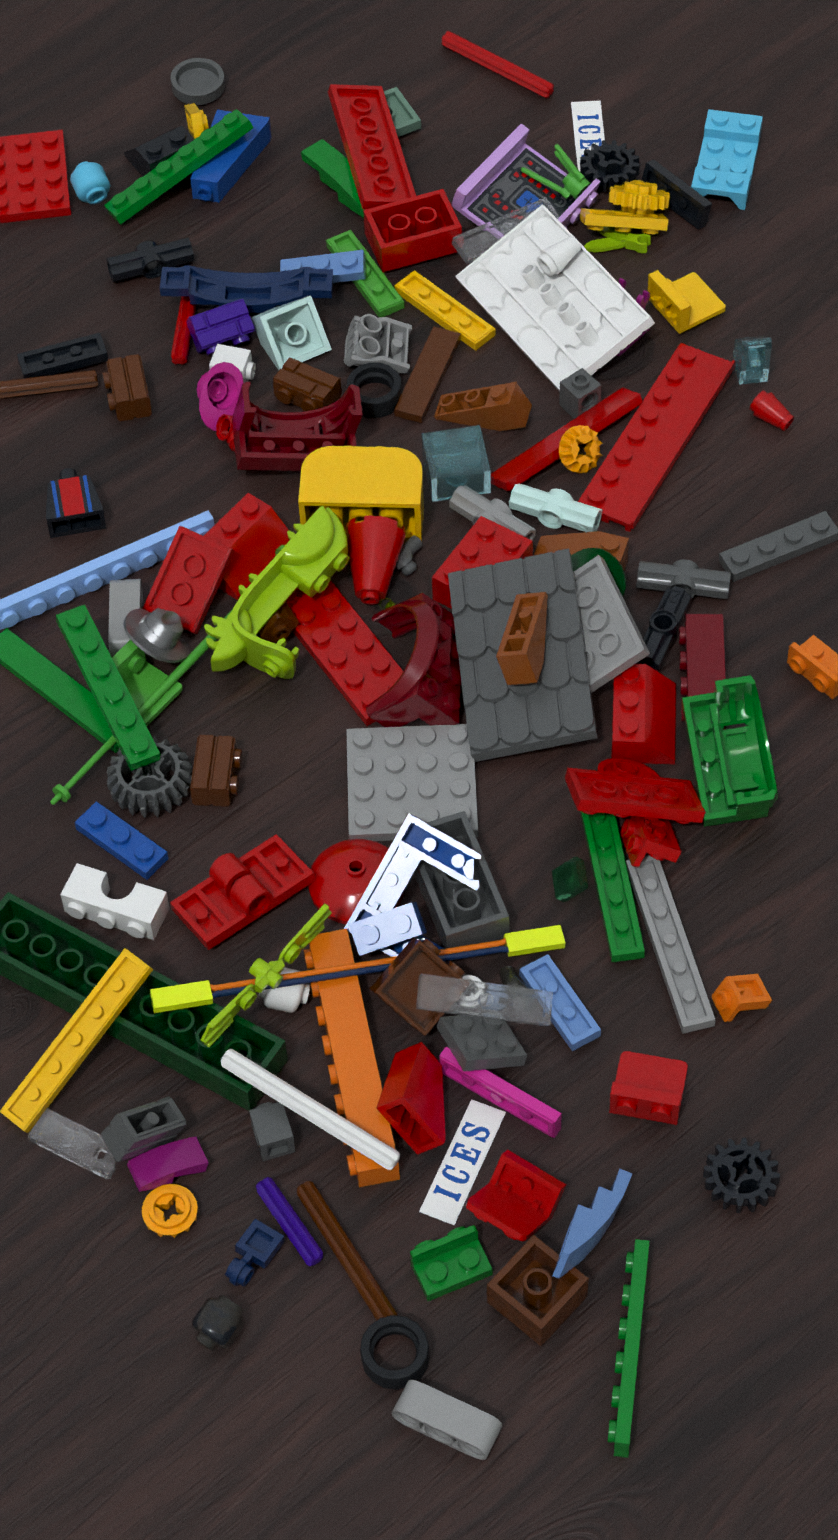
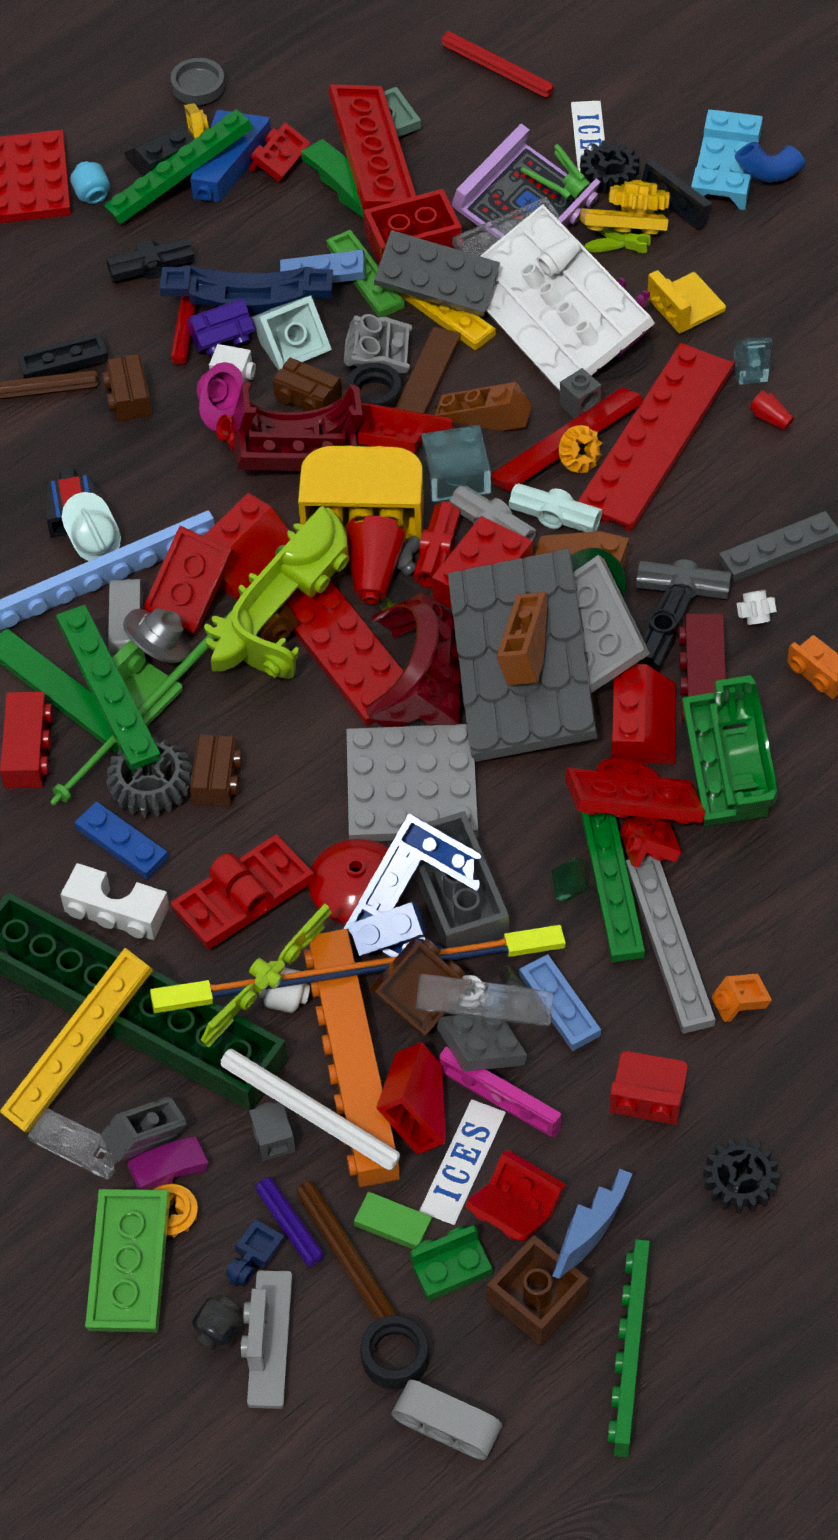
(25, 740): none -> red brick
(90, 525): none -> light aqua piece
(128, 1260): none -> bright green plate
(267, 1338): none -> light grey bracket
(280, 152): none -> red bracket
(392, 1221): none -> bright green tile
(397, 427): none -> red bracket
(436, 542): none -> red piece
(437, 273): none -> dark grey plate
(756, 607): none -> white gear
(769, 167): none -> blue cylinder

